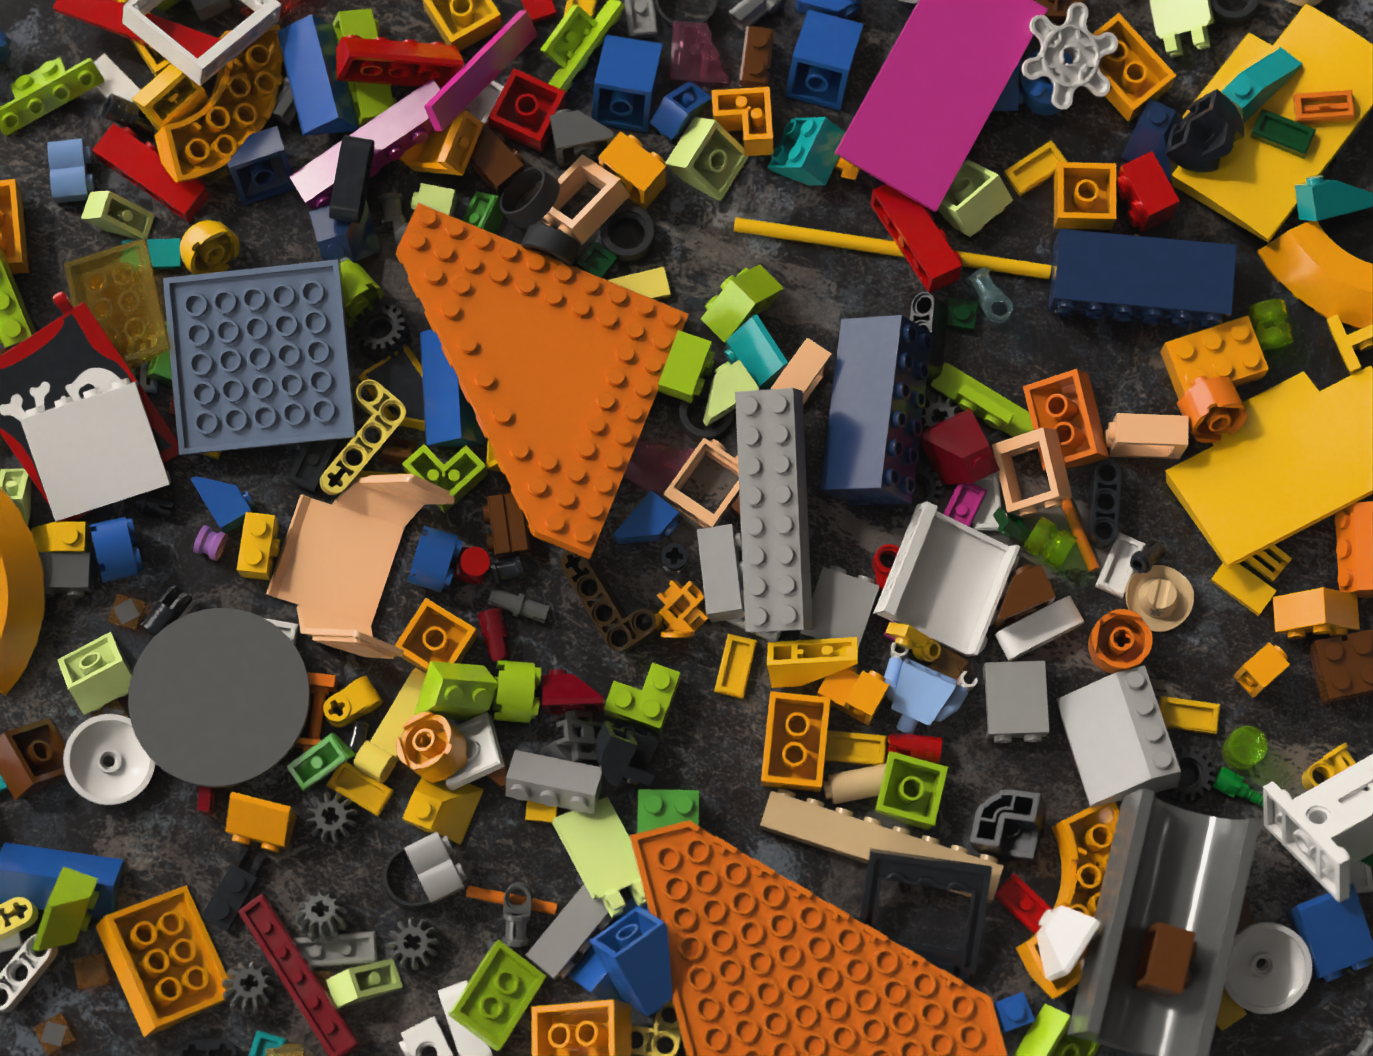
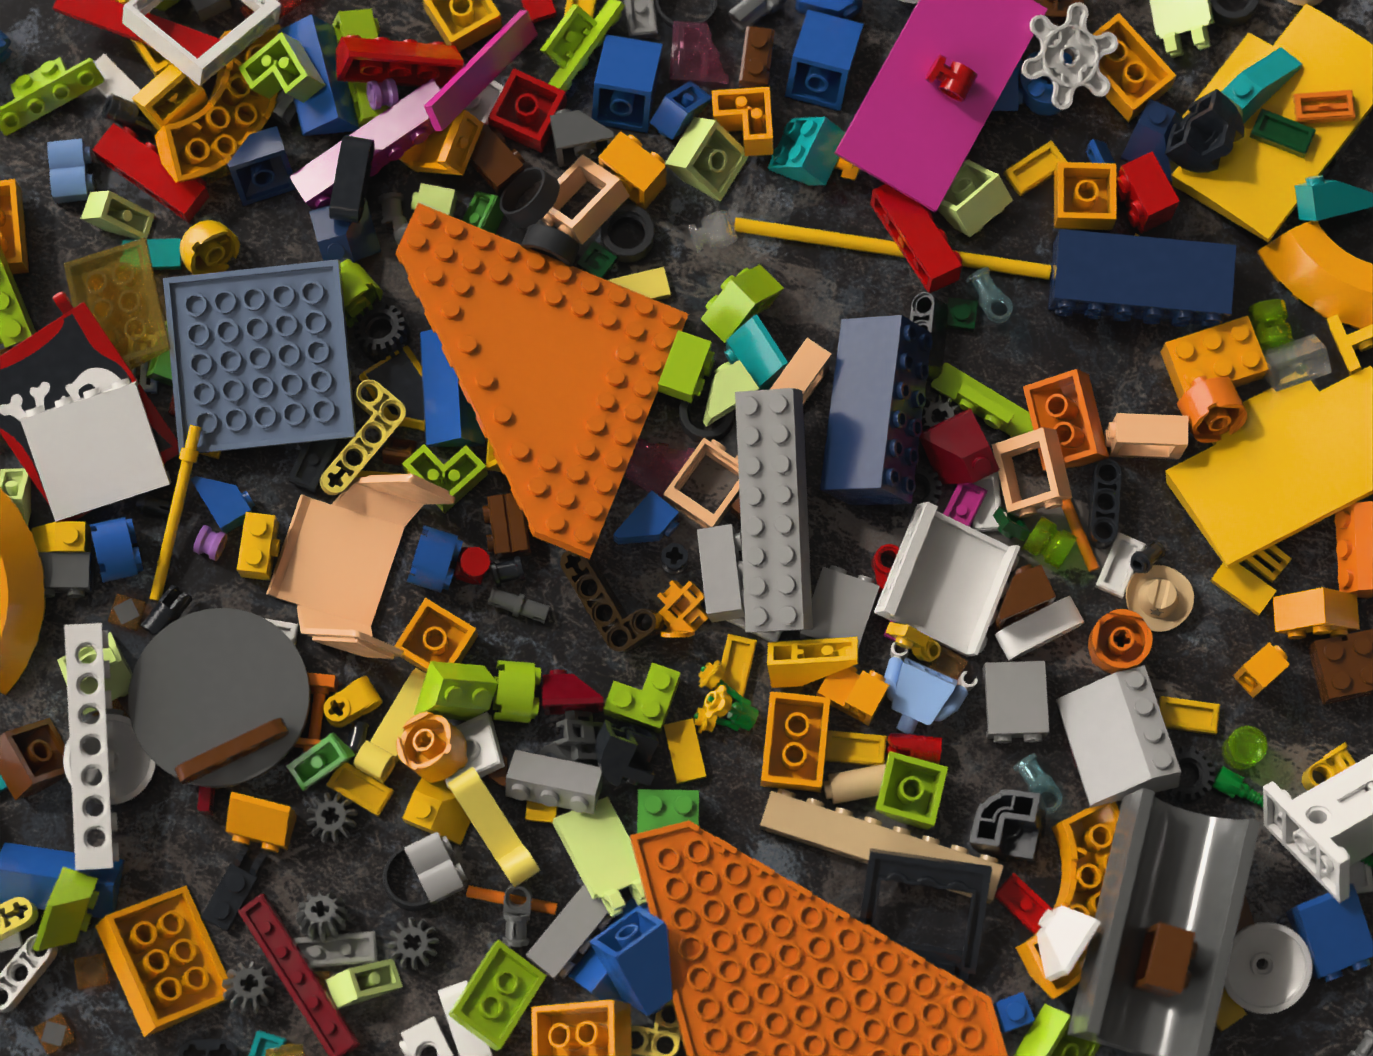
(77, 637): none -> white brick
(188, 456): none -> yellow bar
(231, 751): none -> reddish brown beam
(282, 65): none -> lime brick
(382, 93): none -> medium lavender wheel
(493, 827): none -> light yellow beam
(495, 633): dark red hinge -> none
(685, 751): none -> yellow tile
(716, 231): none -> clear piece
(719, 703): none -> plant
(954, 80): none -> red piece
(1037, 780): none -> clear light blue connector
(1099, 152): none -> blue slope
(1296, 362): none -> clear brick

